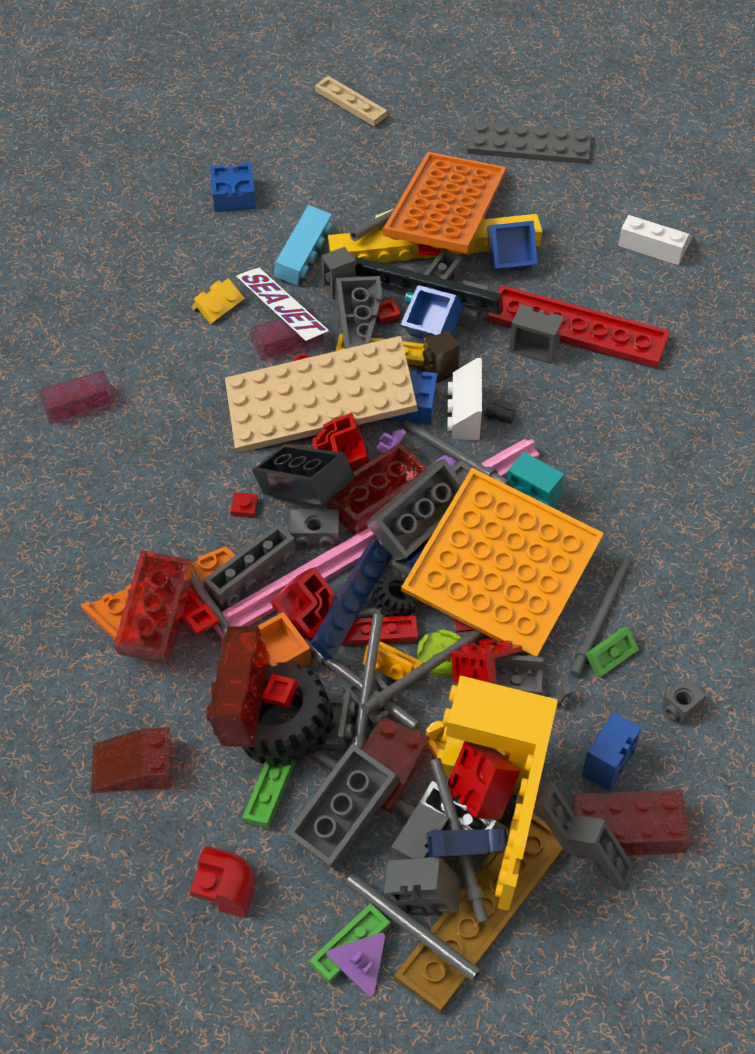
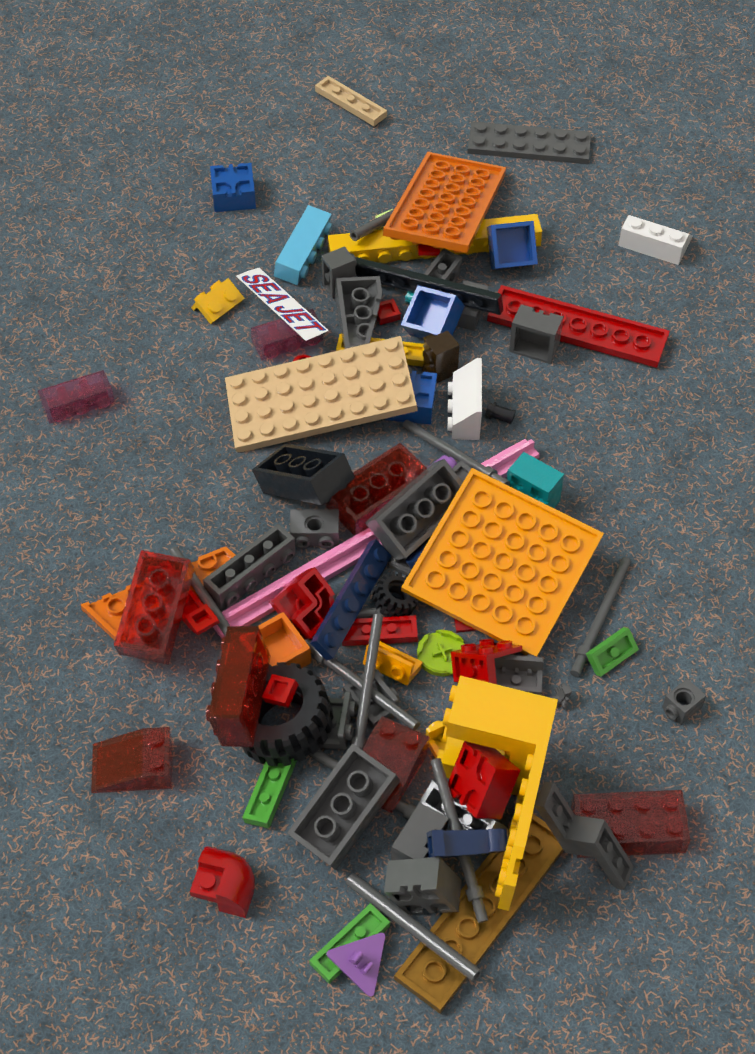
(244, 505): red plate -> none
(345, 437): red brick -> none
(379, 699): dark grey bar -> none
(392, 440): medium lavender piece -> none
(611, 751): blue piece -> none

